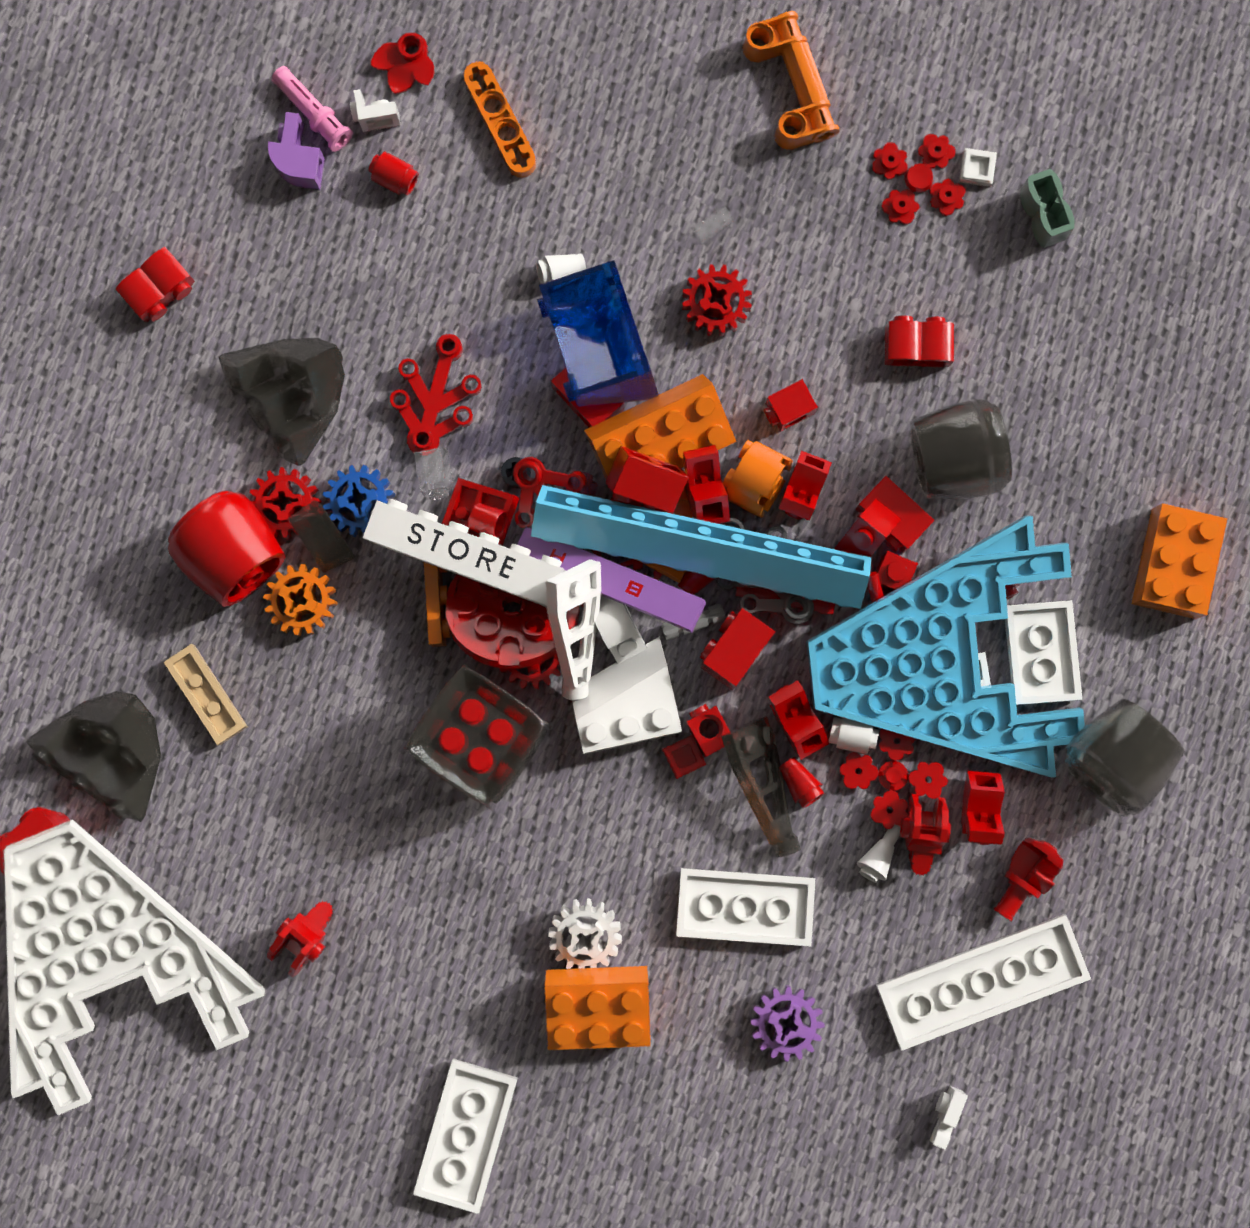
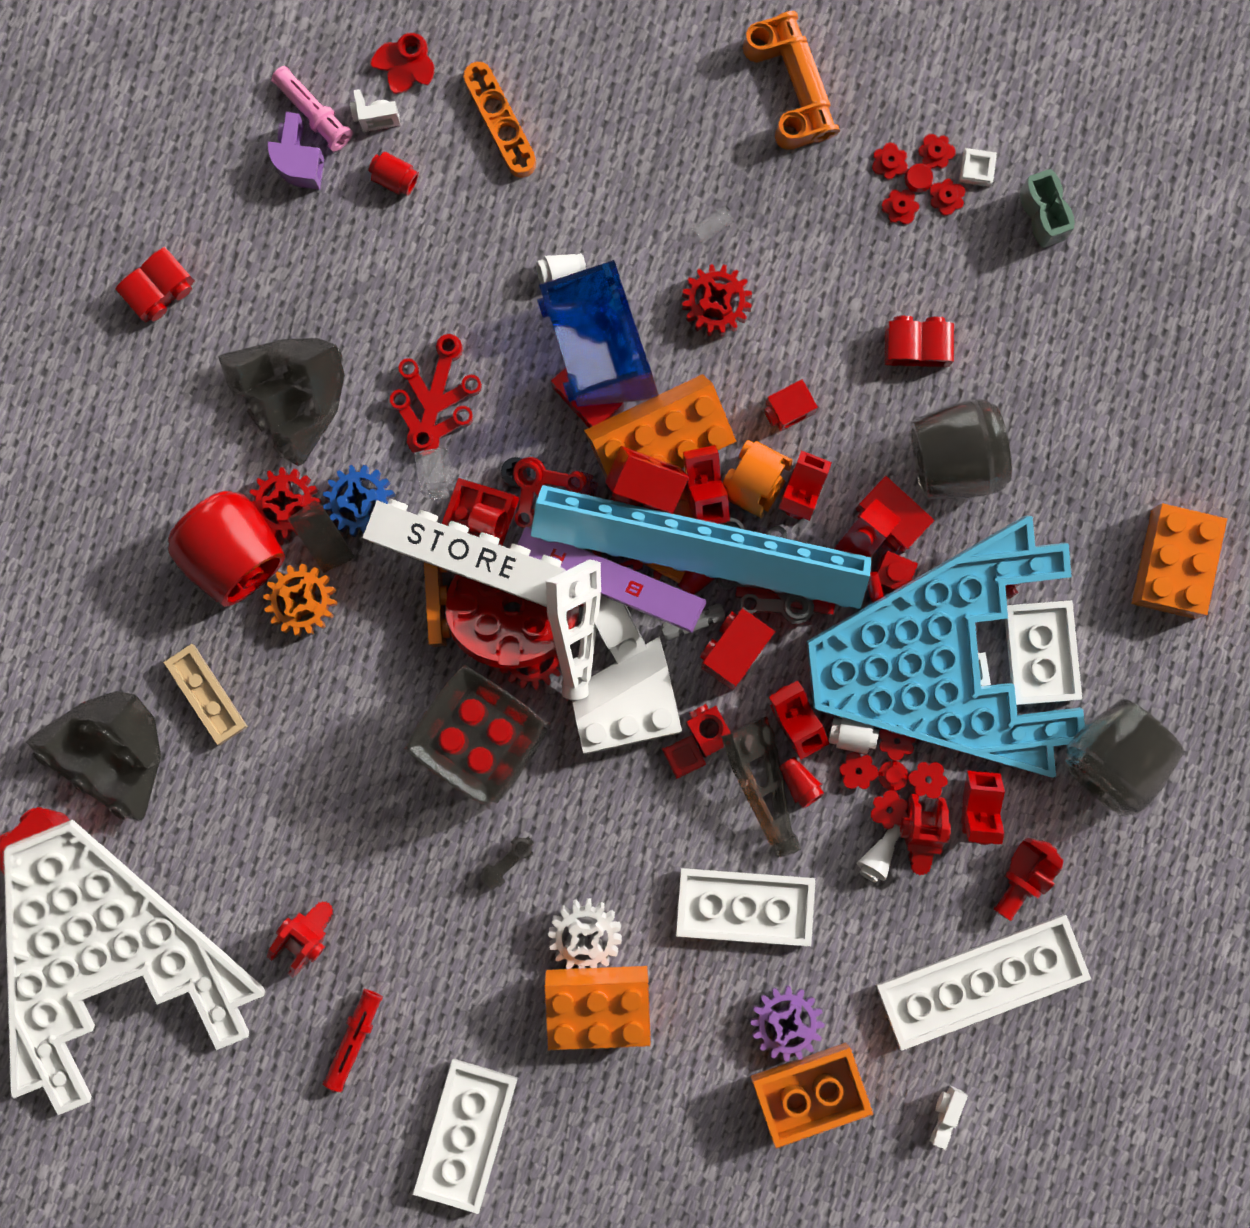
(368, 1003): none -> red pin
(520, 848): none -> clear smoke bar
(811, 1095): none -> orange brick

